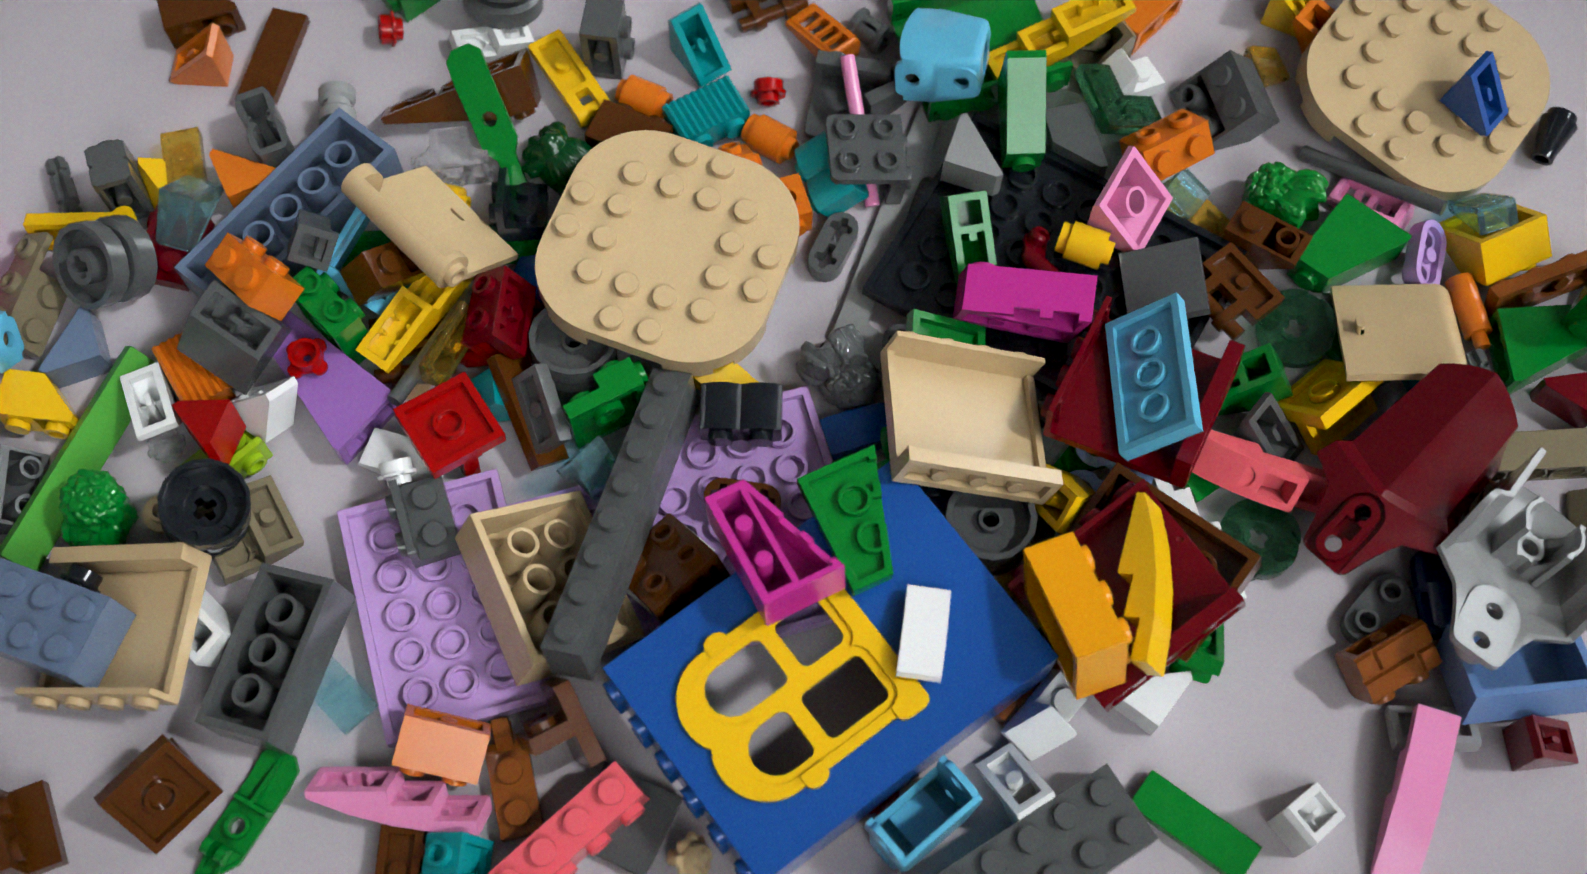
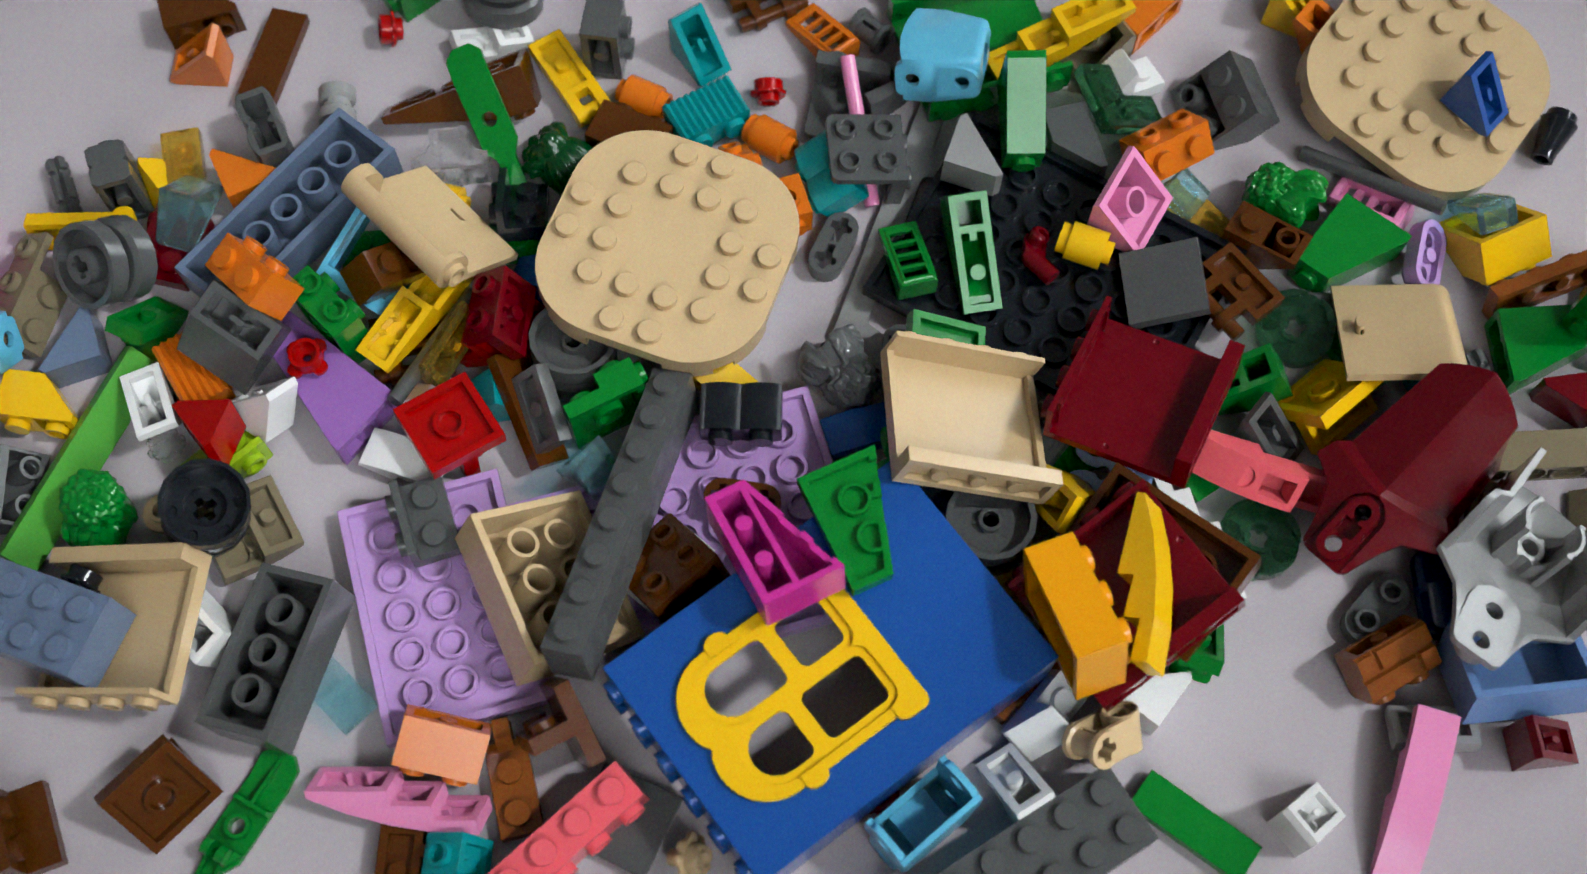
(147, 324): none -> green slope
(312, 241): dark grey brick -> none
(397, 469): white plate -> none
(913, 285): none -> green slope
(923, 633): white slope -> none
(1025, 300): dark pink wedge -> none
(1105, 736): none -> tan piece
(1152, 377): medium azure plate -> none
(1268, 64): clear yellow slope -> none
(1469, 309): orange cylinder -> none

